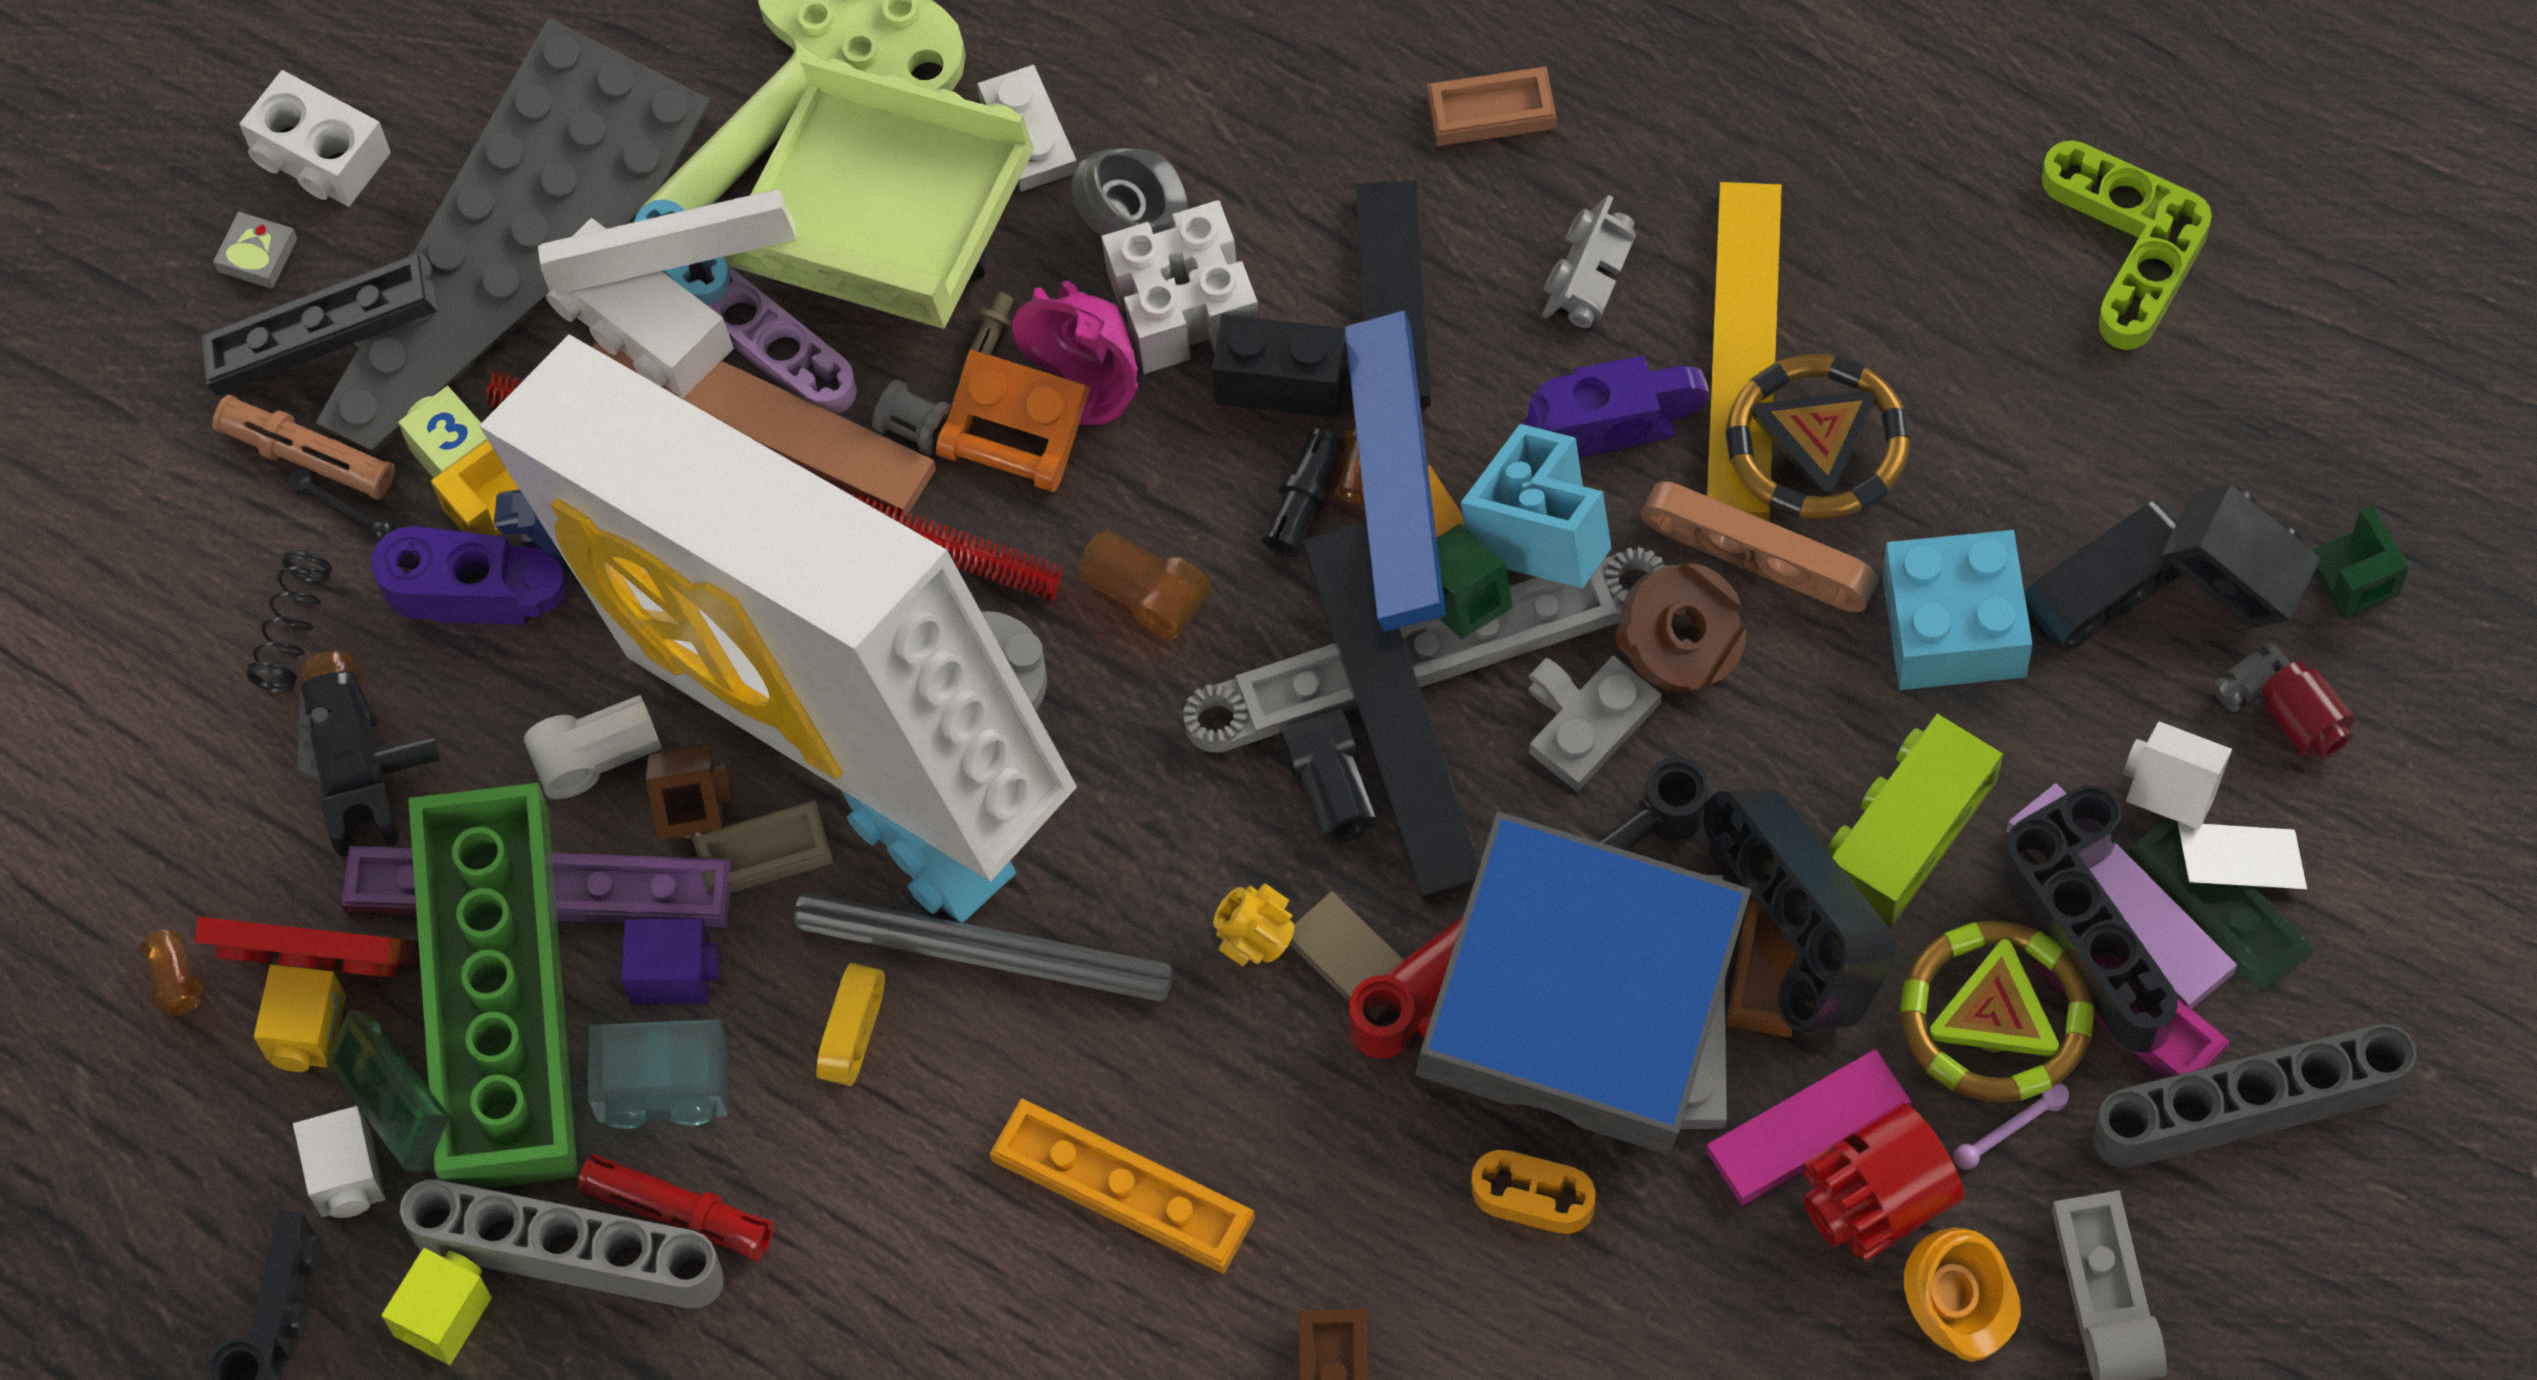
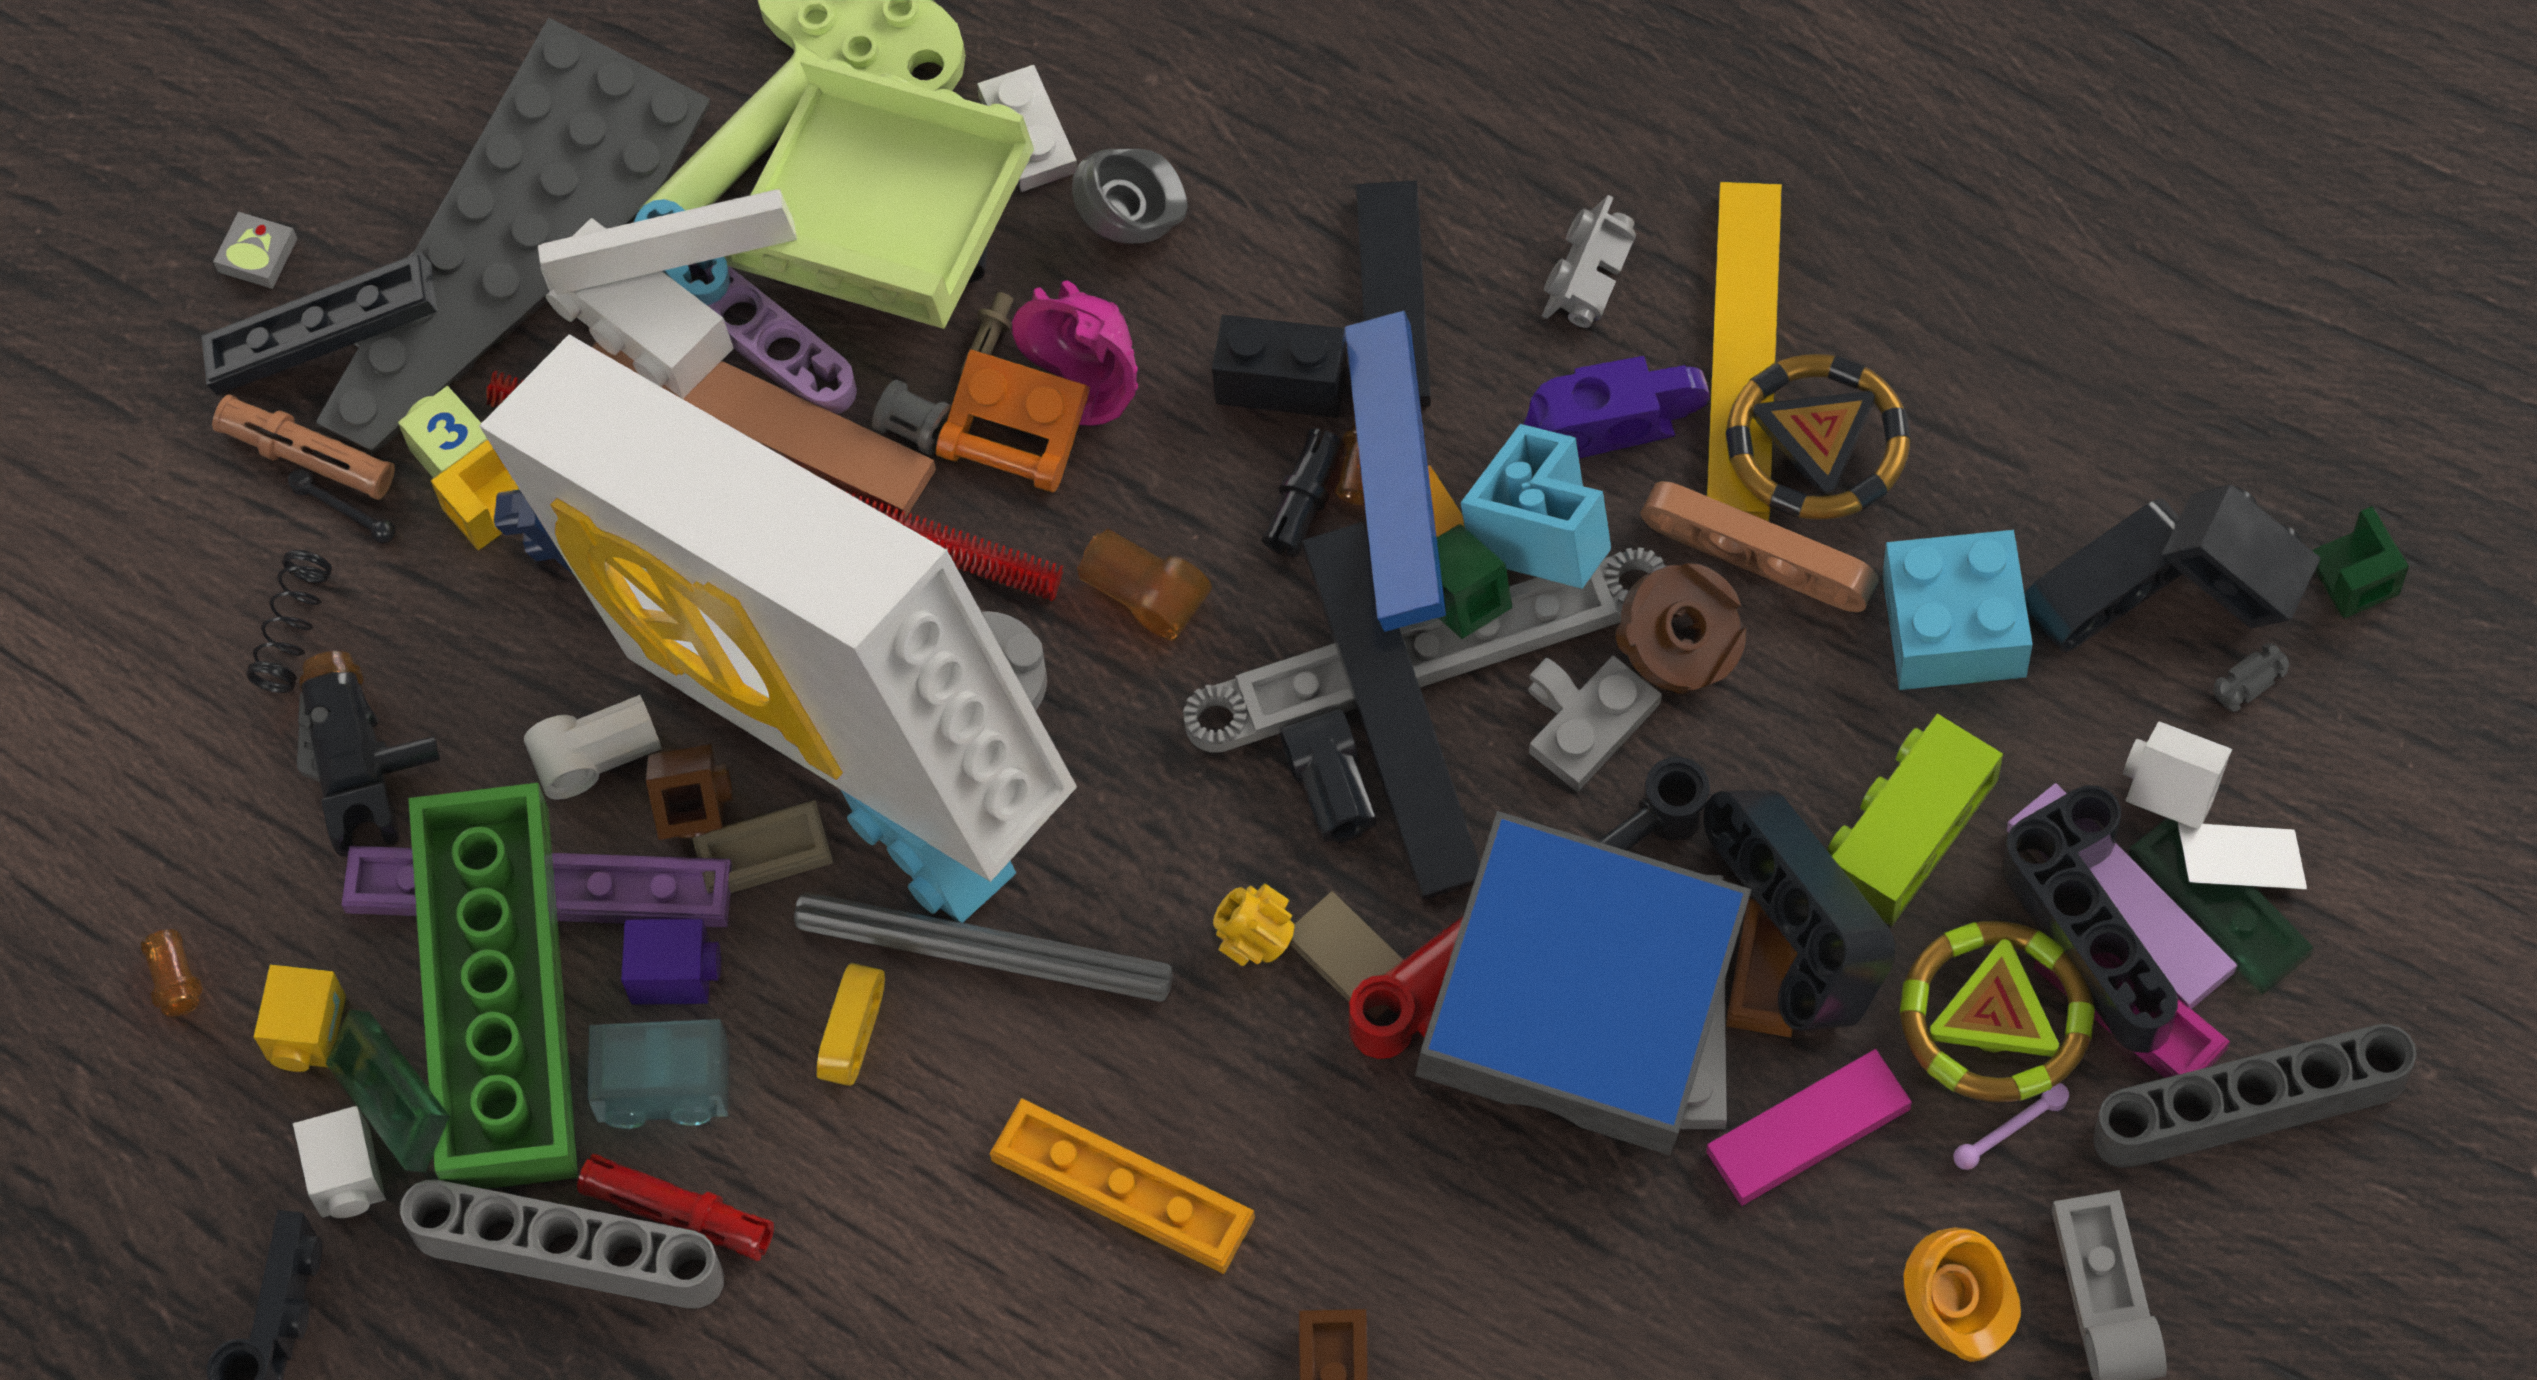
(307, 947): red plate -> none
(321, 130): white brick -> none
(438, 1304): neon yellow brick -> none
(517, 582): dark purple piece -> none
(1177, 283): white brick -> none
(1491, 106): nougat tile -> none
(1529, 1206): light orange beam -> none
(1881, 1183): red gear -> none
(2148, 222): lime beam -> none
(2308, 710): dark red brick -> none

